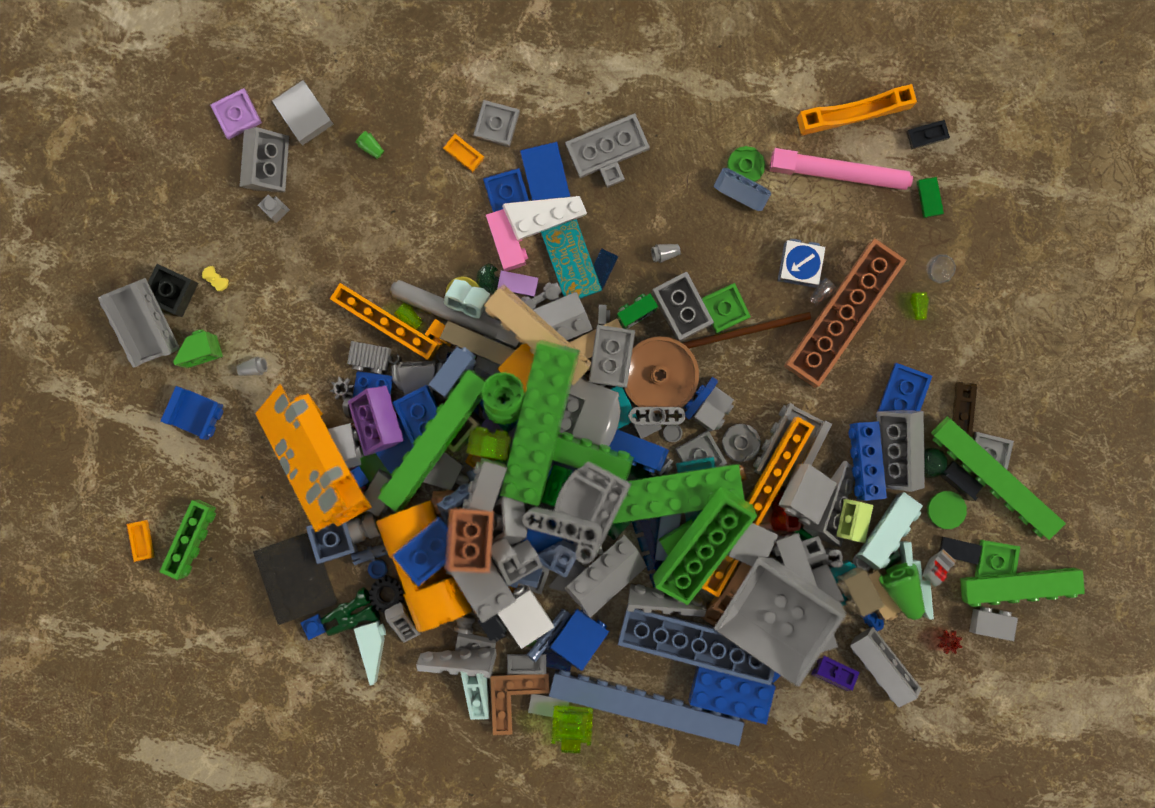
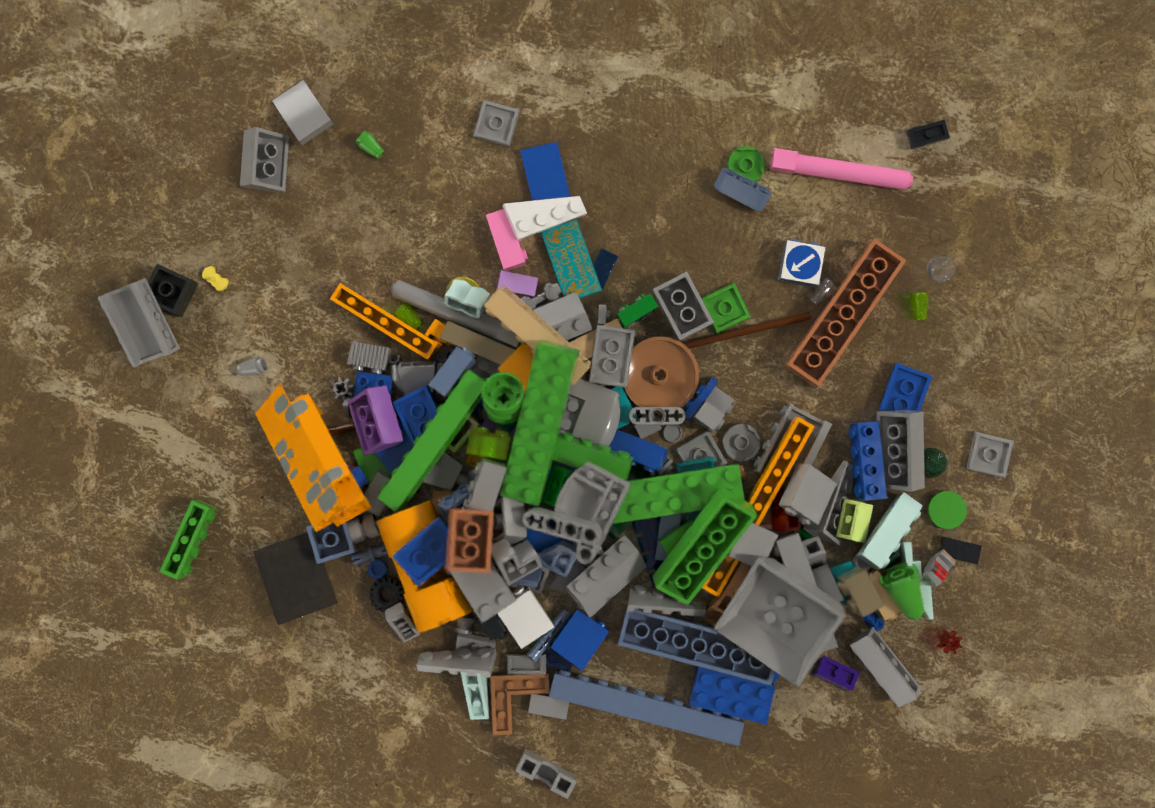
(140, 540): light orange tile -> none
(192, 413): blue panel -> none
(198, 349): bright green slope -> none
(235, 113): lavender tile -> none
(273, 207): light grey brick -> none
(313, 627): blue plate -> none
(344, 617): dark green piece -> none
(347, 443): light grey brick -> none
(371, 642): light aqua slope -> none
(463, 152): light orange tile -> none
(487, 279): clear green hair -> none
(505, 188): blue tile -> none
(556, 777): none -> light grey arch
(572, 727): clear neon green panel -> none
(607, 145): light grey plate -> none
(612, 174): light grey plate -> none
(663, 252): light grey cone -> none
(830, 117): light orange arch -> none
(837, 562): light grey hinge -> none
(930, 197): green tile -> none
(962, 481): black panel -> none
(964, 407): dark brown plate -> none
(993, 624): light grey brick -> none
(997, 559): bright green tile -> none
(1001, 481): bright green brick -> none
(1024, 585): bright green brick -> none

